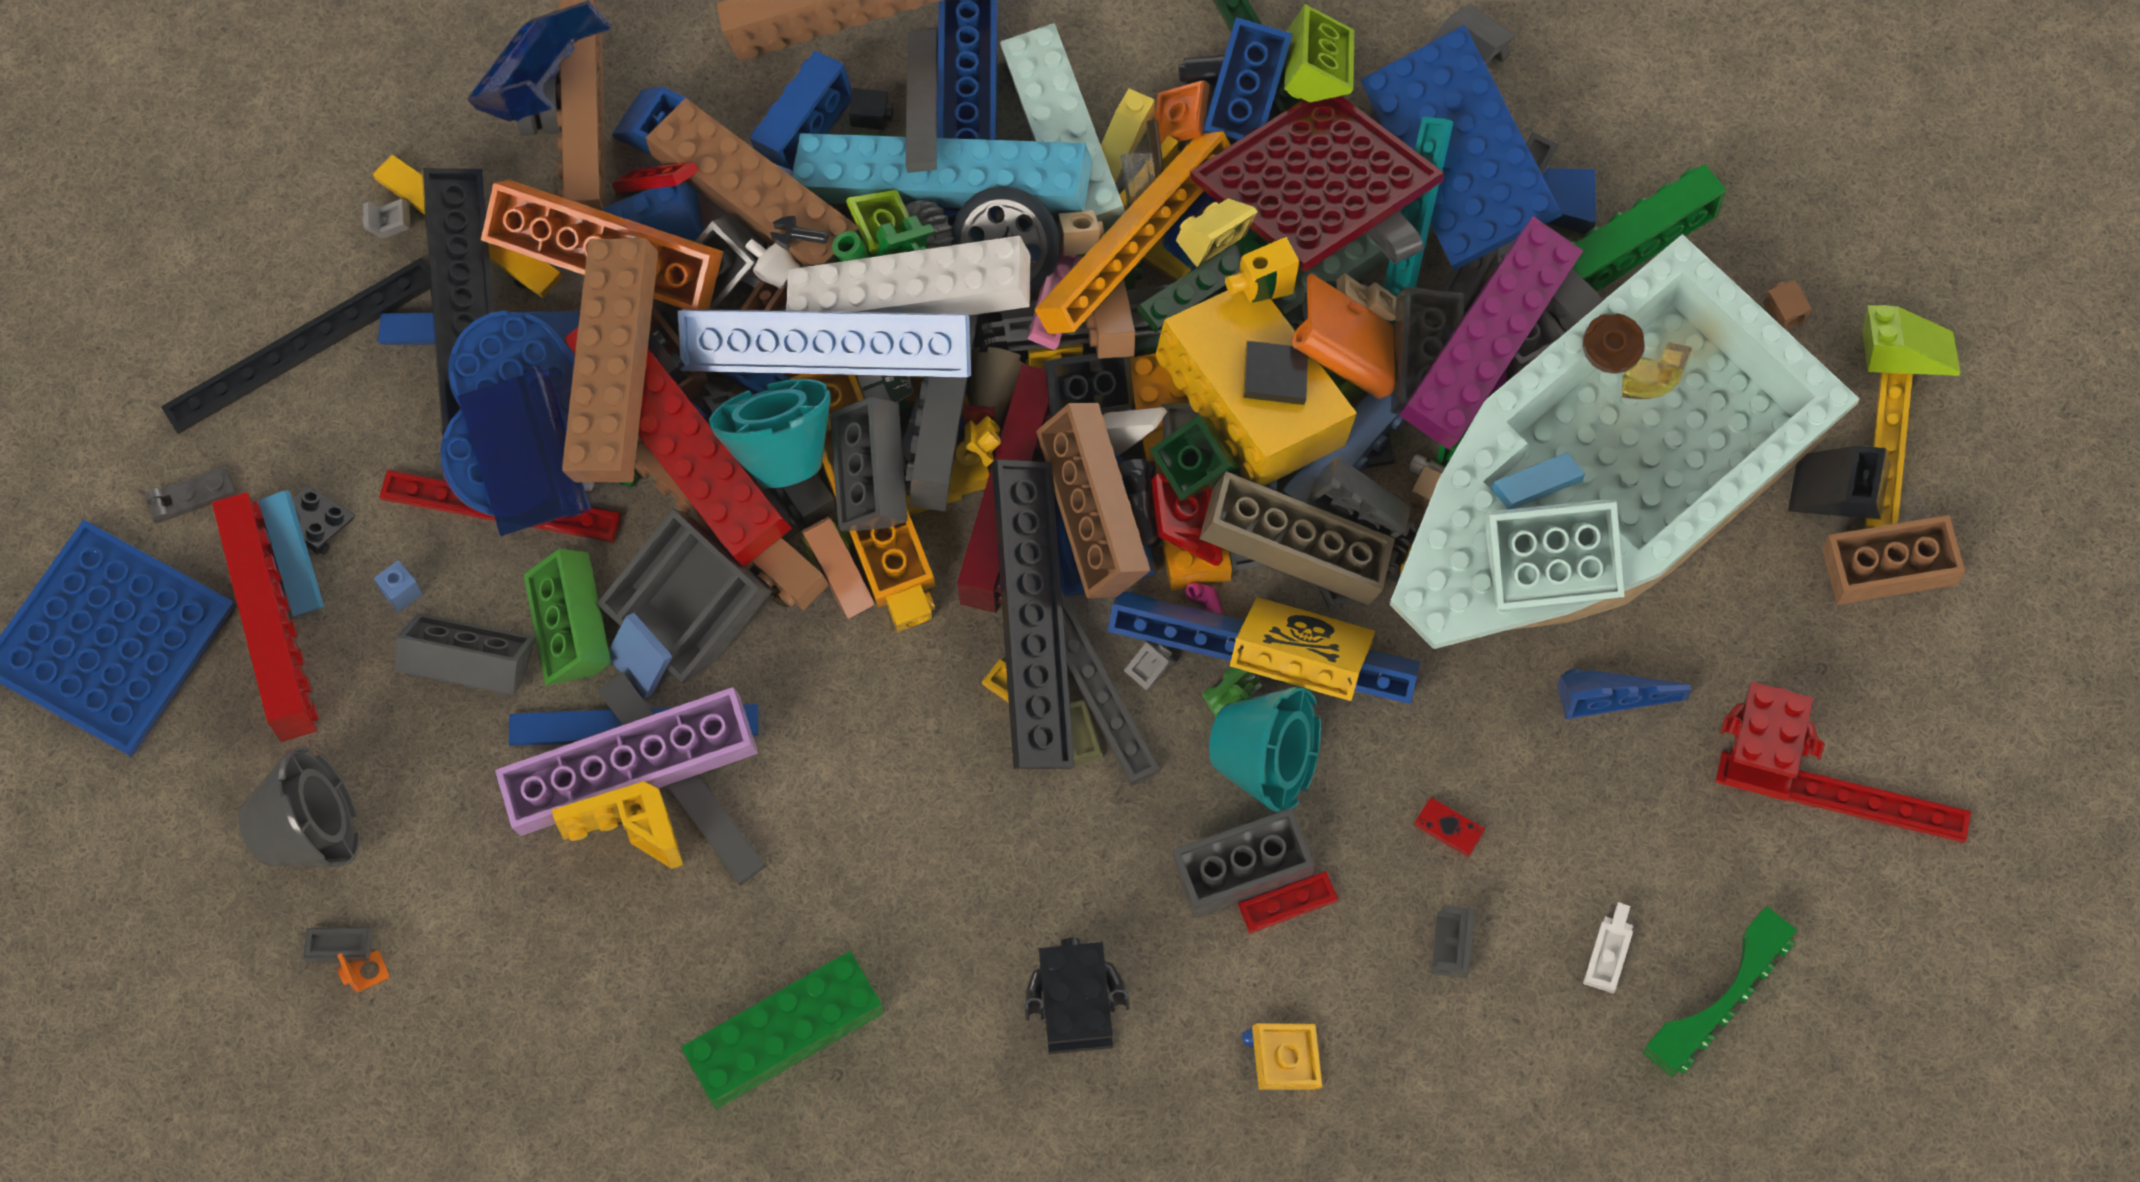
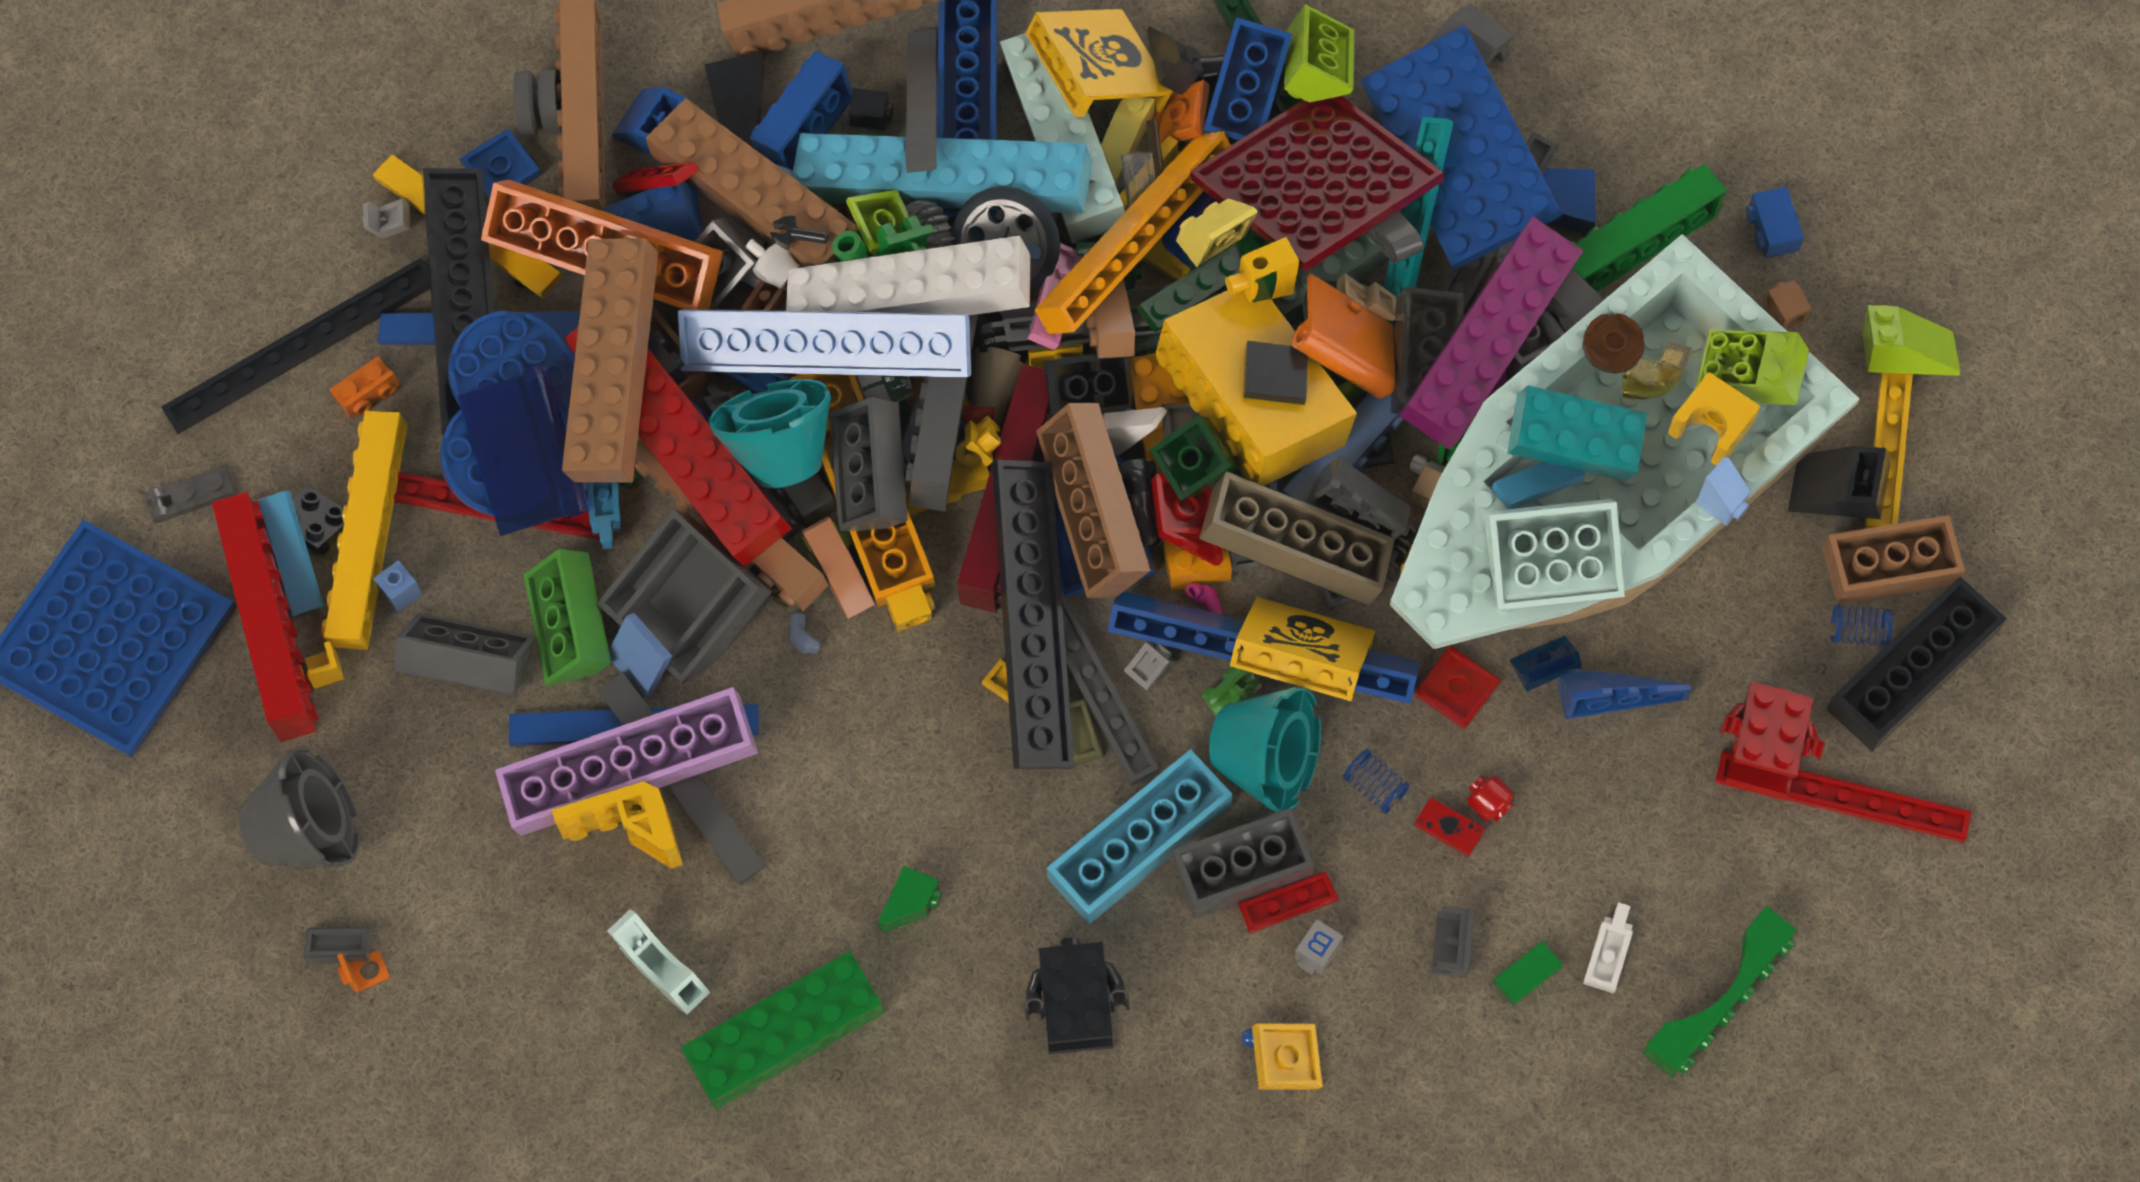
(324, 667): none -> yellow panel
(365, 387): none -> orange bracket
(365, 530): none -> yellow brick
(501, 160): none -> blue plate
(516, 78): clear blue windscreen -> none
(605, 511): none -> dark azure hinge
(657, 963): none -> light aqua arch
(738, 92): none -> black slope
(800, 638): none -> sand blue arm
(910, 899): none -> green slope
(1078, 231): tan brick -> none
(1095, 57): none -> yellow panel
(1139, 836): none -> medium azure brick
(1174, 62): none -> black slope
(1318, 948): none -> light grey brick
(1402, 787): none -> blue piece
(1457, 687): none -> red tile
(1490, 797): none -> red head
(1528, 973): none -> green tile
(1546, 663): none -> slope
(1577, 433): none -> teal brick
(1722, 409): none -> yellow piece
(1724, 493): none -> light blue slope
(1757, 363): none -> lime slope
(1774, 222): none -> blue brick
(1887, 613): none -> blue piece
(1916, 663): none -> black brick

